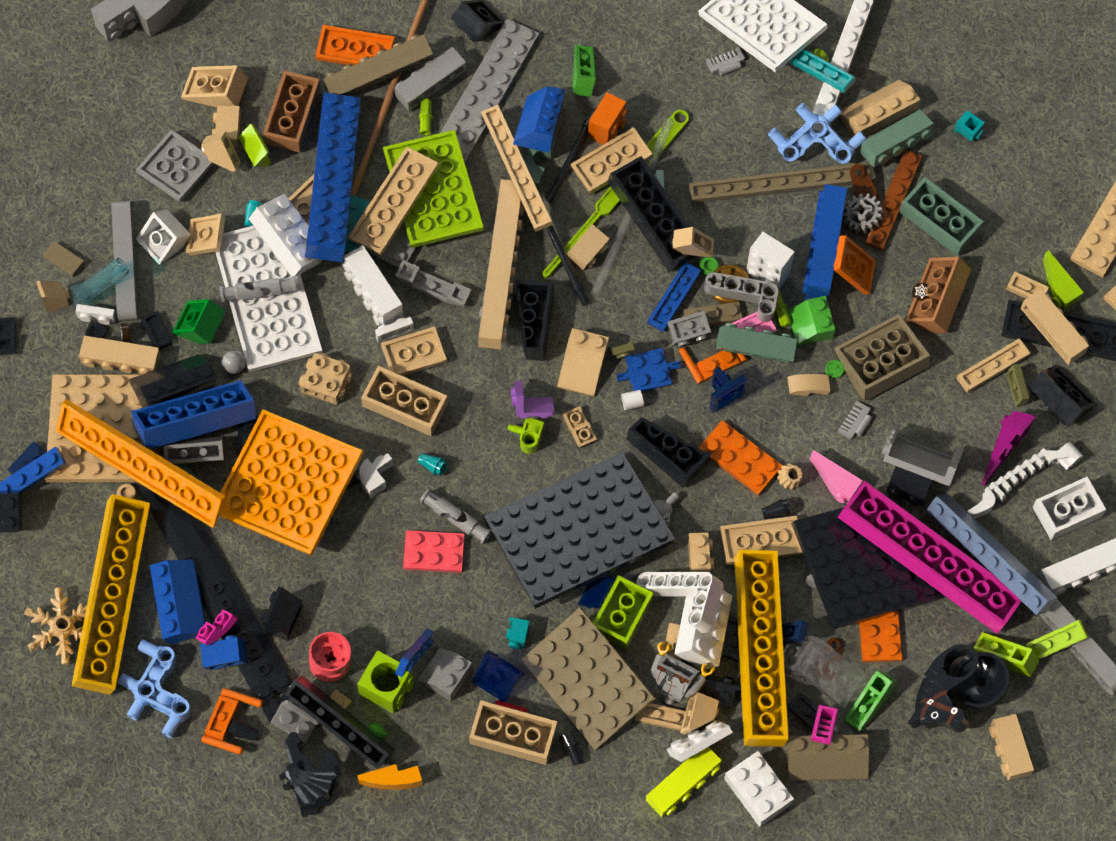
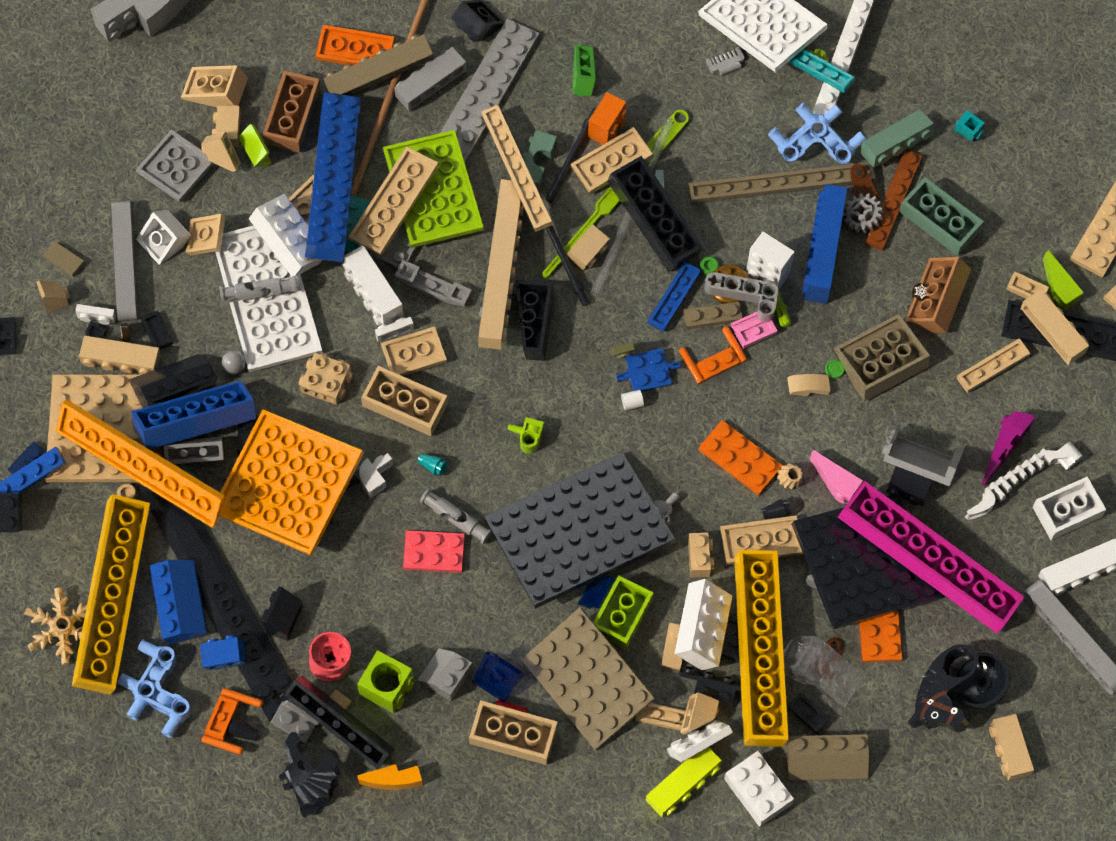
(85, 292): clear light blue piece -> none
(199, 321): green slope -> none
(211, 633): dark pink slope -> none
(250, 208): teal cone -> none
(378, 729): bright green piece -> none
(414, 653): blue plate -> none
(425, 117): lime axle -> none
(518, 633): teal brick -> none
(530, 407): medium lavender bracket -> none
(540, 119): blue slope -> none
(570, 742): black piece -> none
(579, 426): tan slope -> none
(583, 362): tan slope -> none
(672, 455): black wedge -> none
(676, 678): light grey torso -> none
(689, 328): light grey bracket -> none
(693, 242): tan slope -> none
(701, 586): white beam -> none
(725, 390): clear blue bracket -> none
(756, 344): sand green brick -> none
(794, 632): dark blue plate -> none
(812, 321): bright green slope -> none
(827, 712): dark pink slope -> none
(854, 264): orange plate -> none
(860, 423): light grey piece -> none
(871, 699): bright green slope -> none
(880, 108): tan slope -> none
(992, 554): sand blue brick -> none
(1017, 385): olive plate -> none
(1017, 657): lime slope -> none
(1058, 639): lime tile -> none
(1061, 395): black slope -> none

